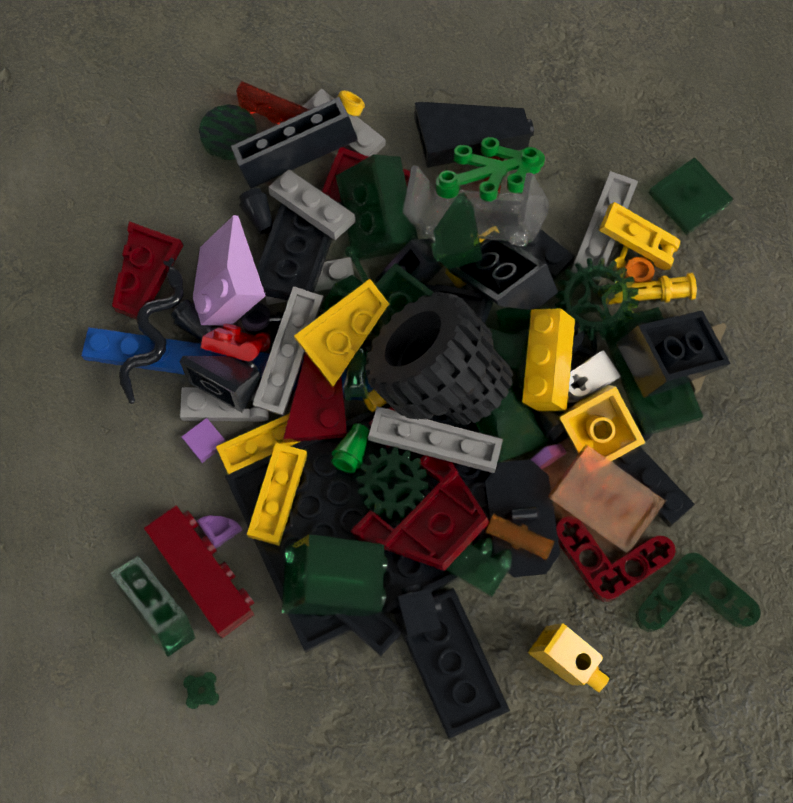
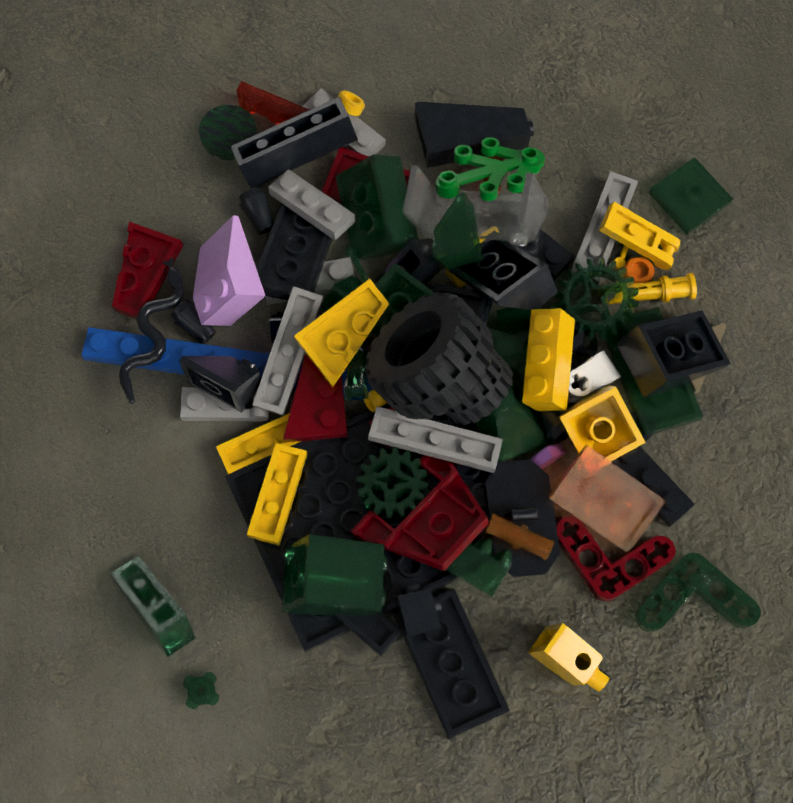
(199, 571): dark red brick -> none
(203, 440): medium lavender tile -> none
(219, 528): medium lavender tile -> none
(234, 343): red plate -> none
(256, 319): black tile -> none
(350, 451): green cone -> none

